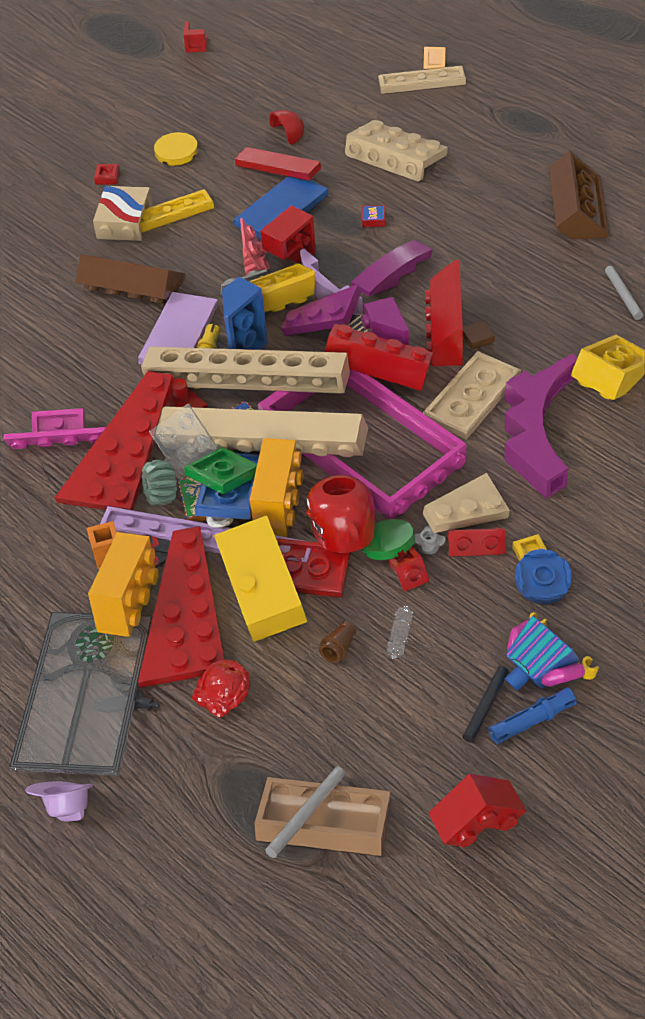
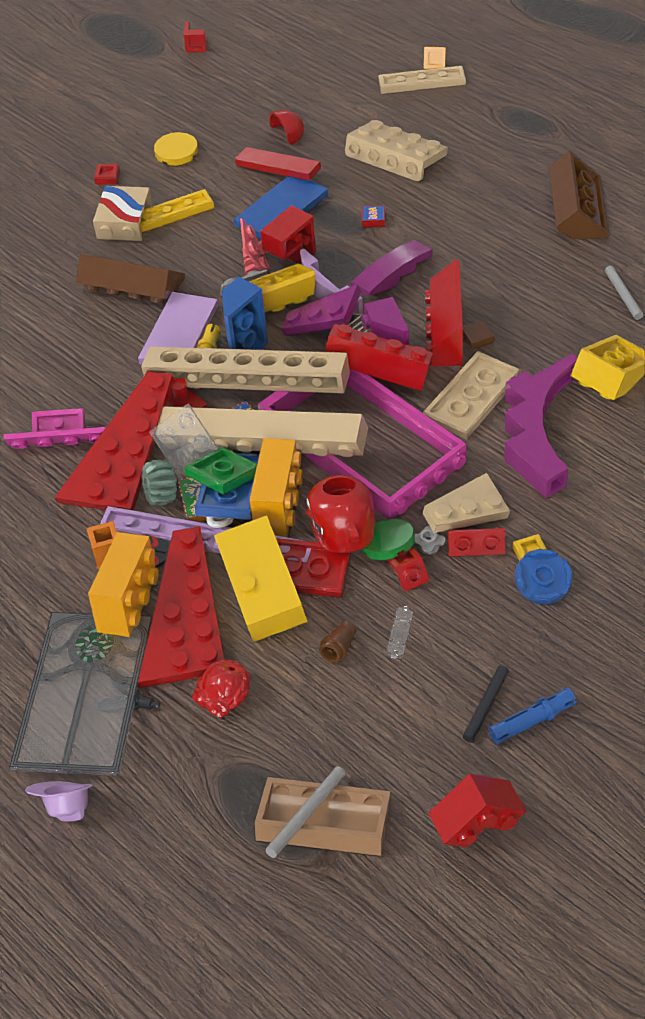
(543, 657): torso -> none

